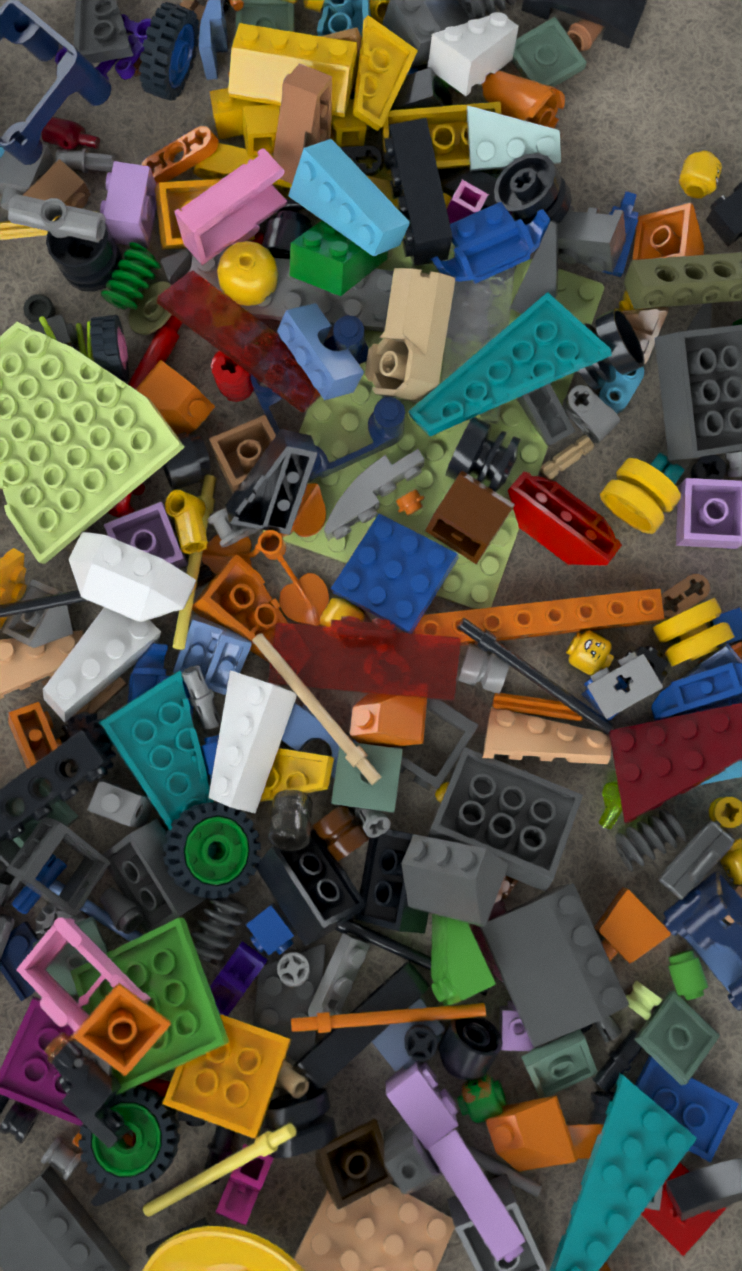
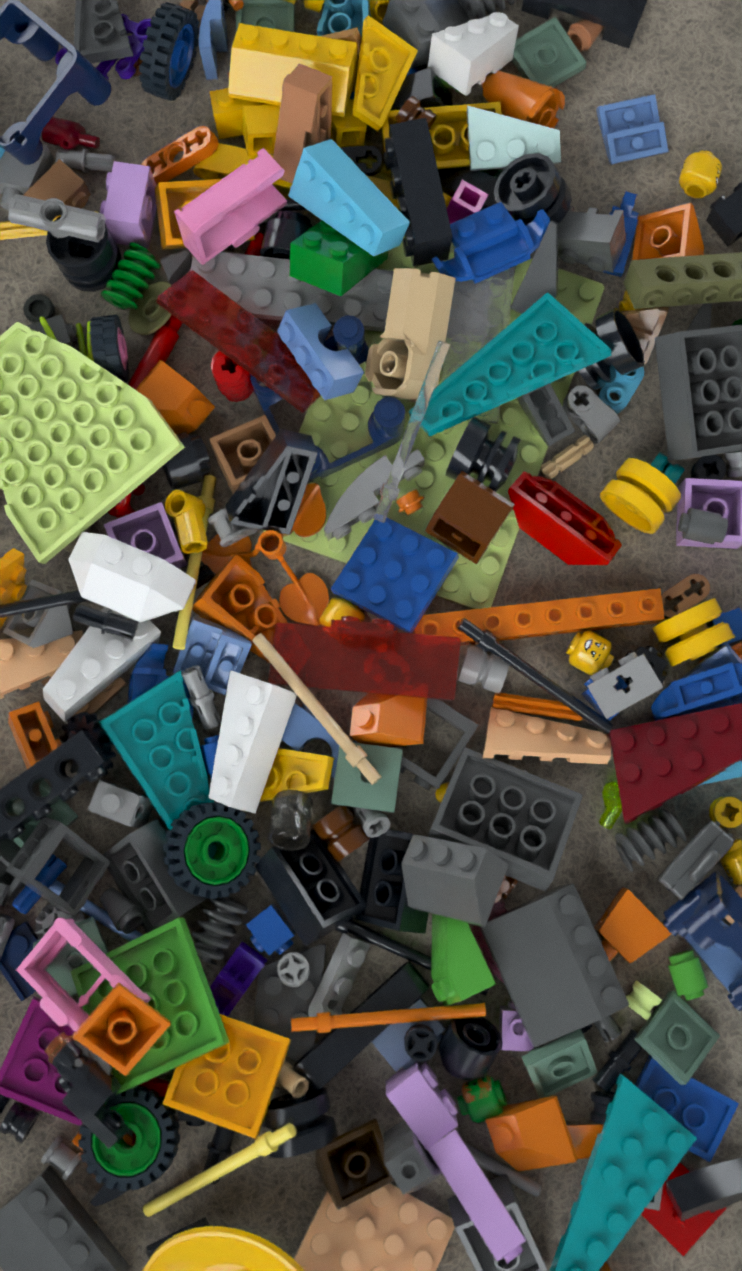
(107, 622): none -> black axle
(243, 1189): dark pink brick -> none
(247, 273): yellow cylinder -> none
(390, 490): none -> clear bar
(413, 110): none -> reddish brown wheel
(632, 129): none -> medium blue slope
(703, 526): none -> dark grey brick

